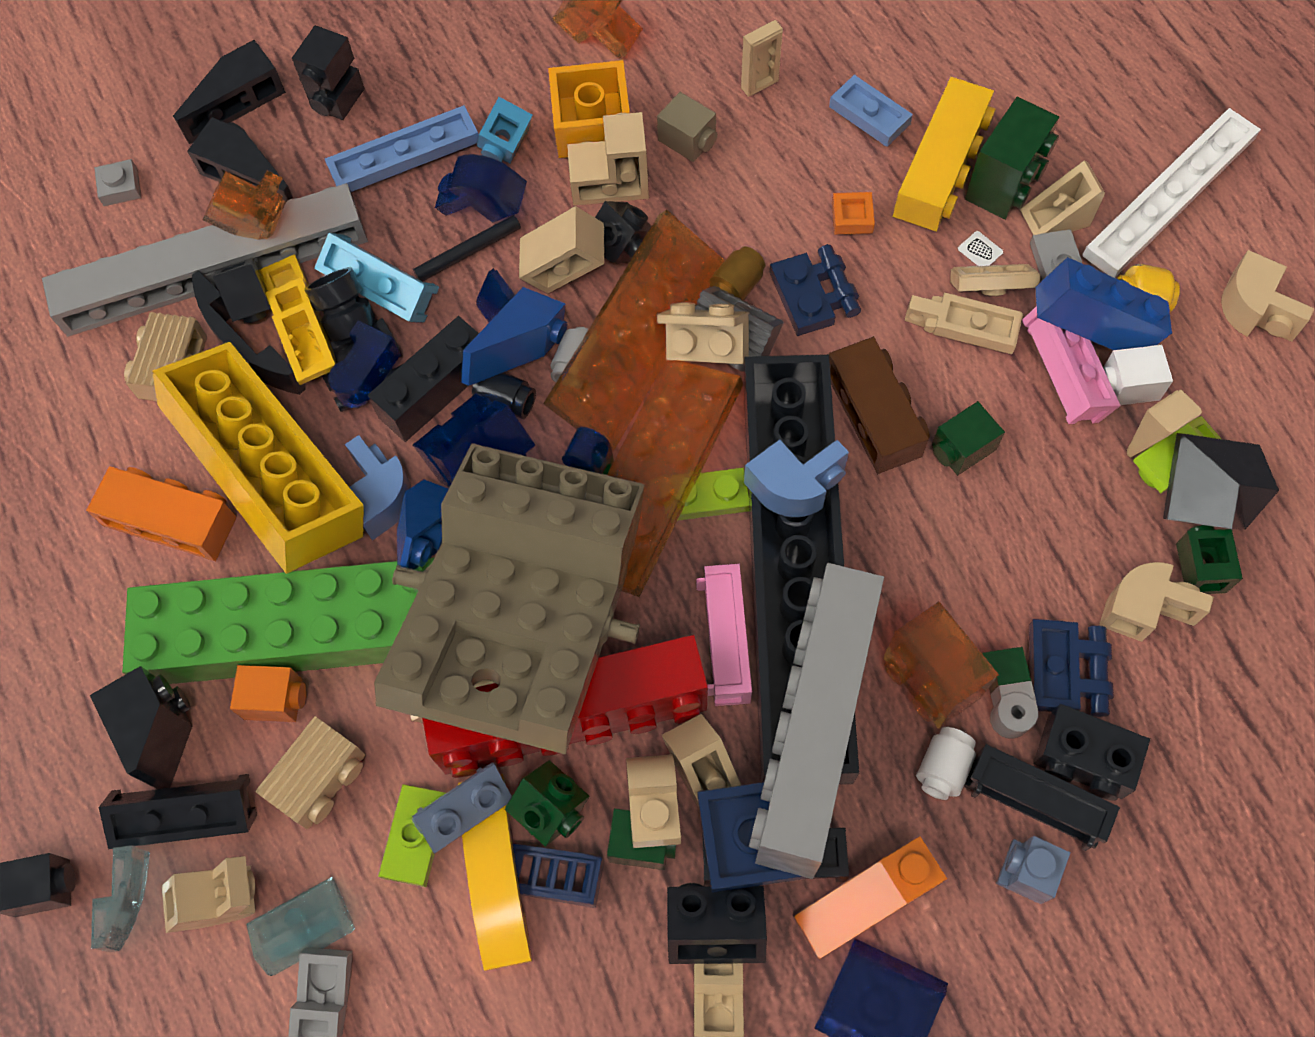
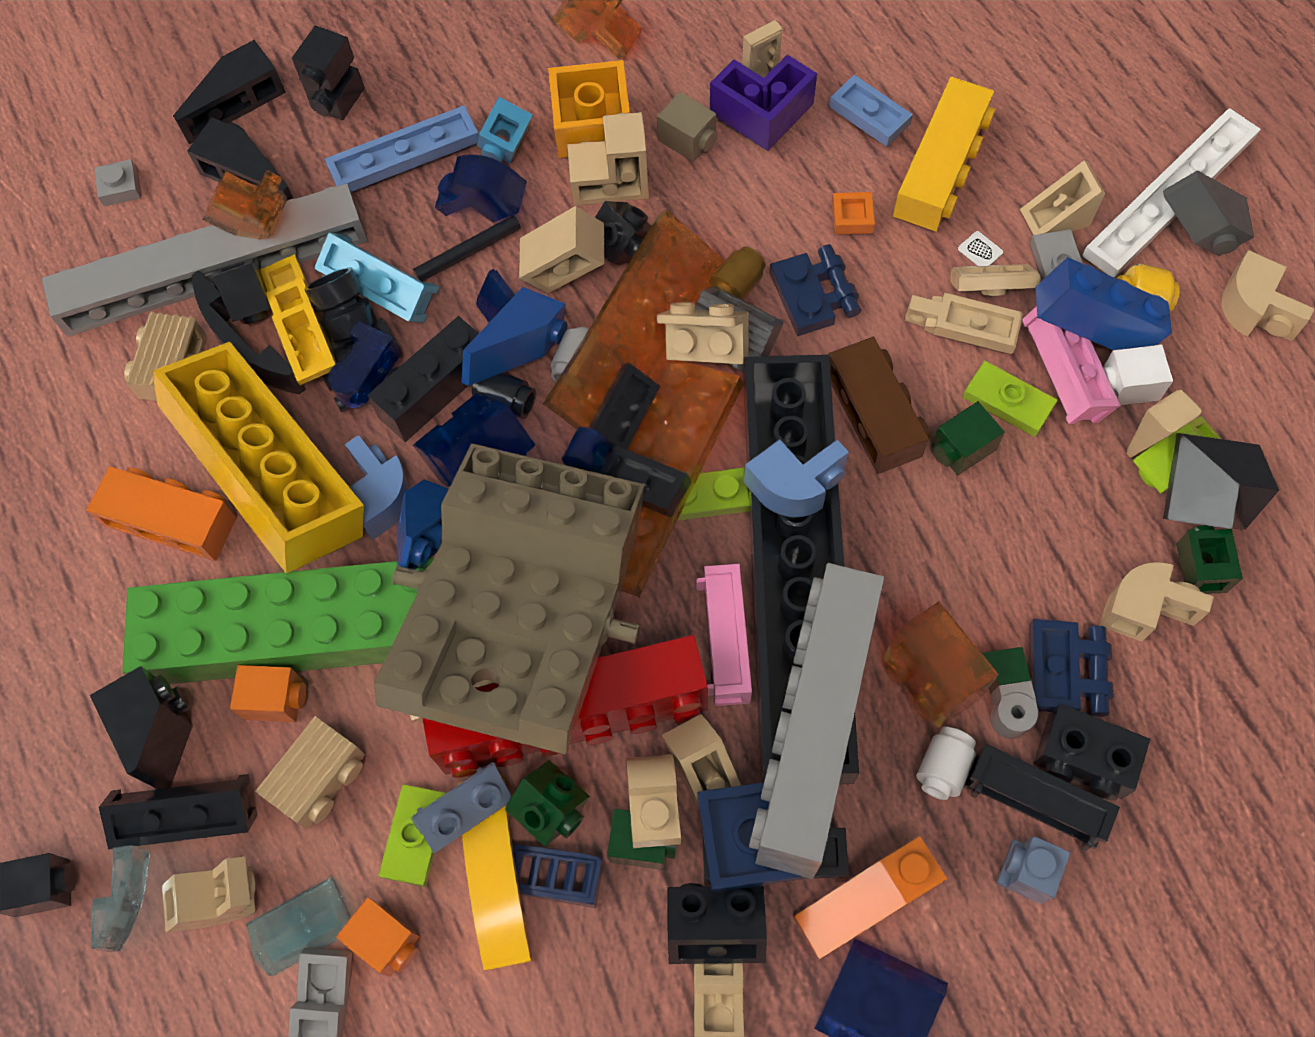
(379, 938): none -> orange brick
(624, 406): none -> black plate
(663, 484): none -> black plate
(763, 106): none -> dark purple brick
(1010, 398): none -> lime plate
(1013, 158): dark green brick -> none
(1210, 213): none -> dark grey slope

